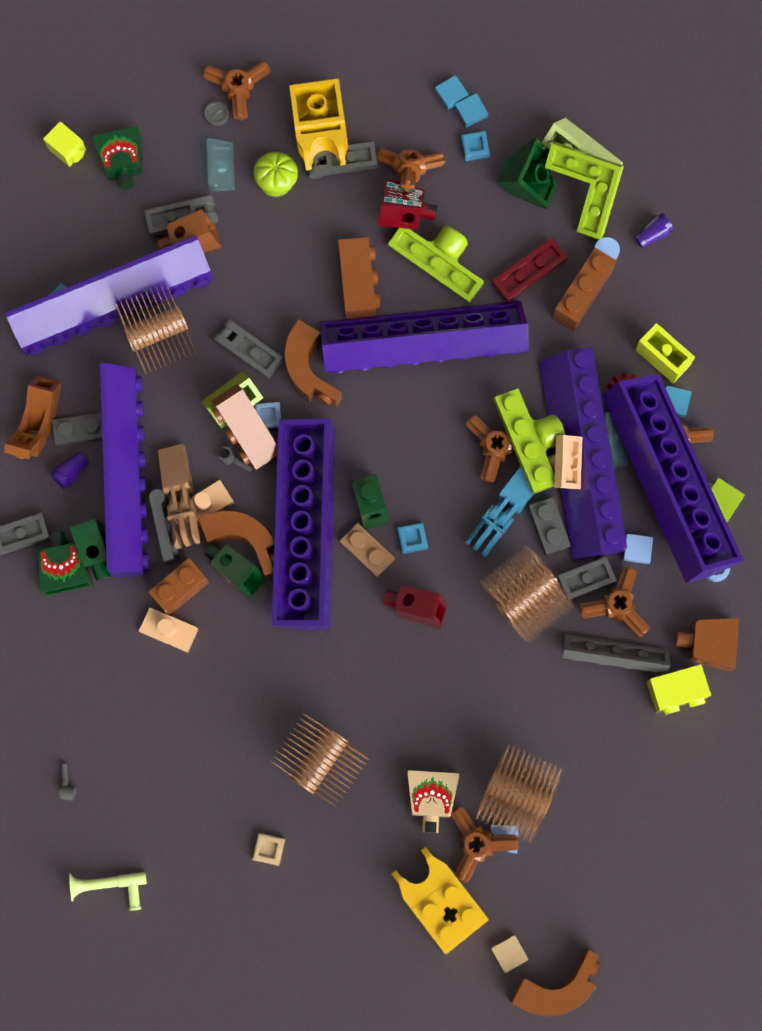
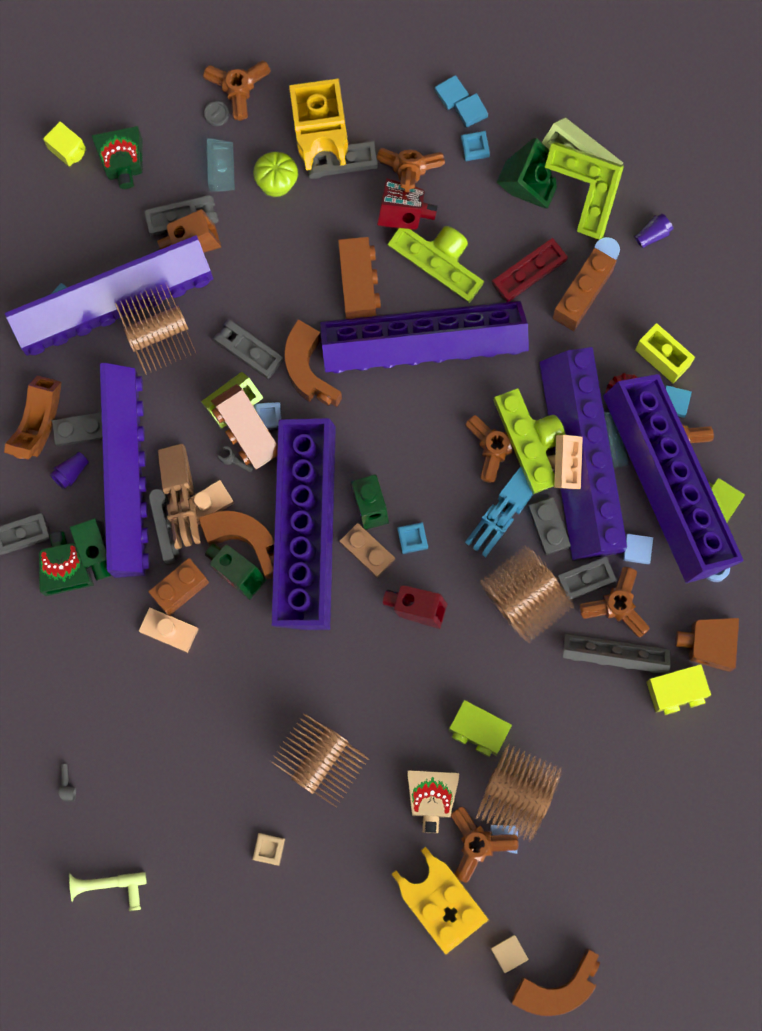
(479, 728): none -> lime brick

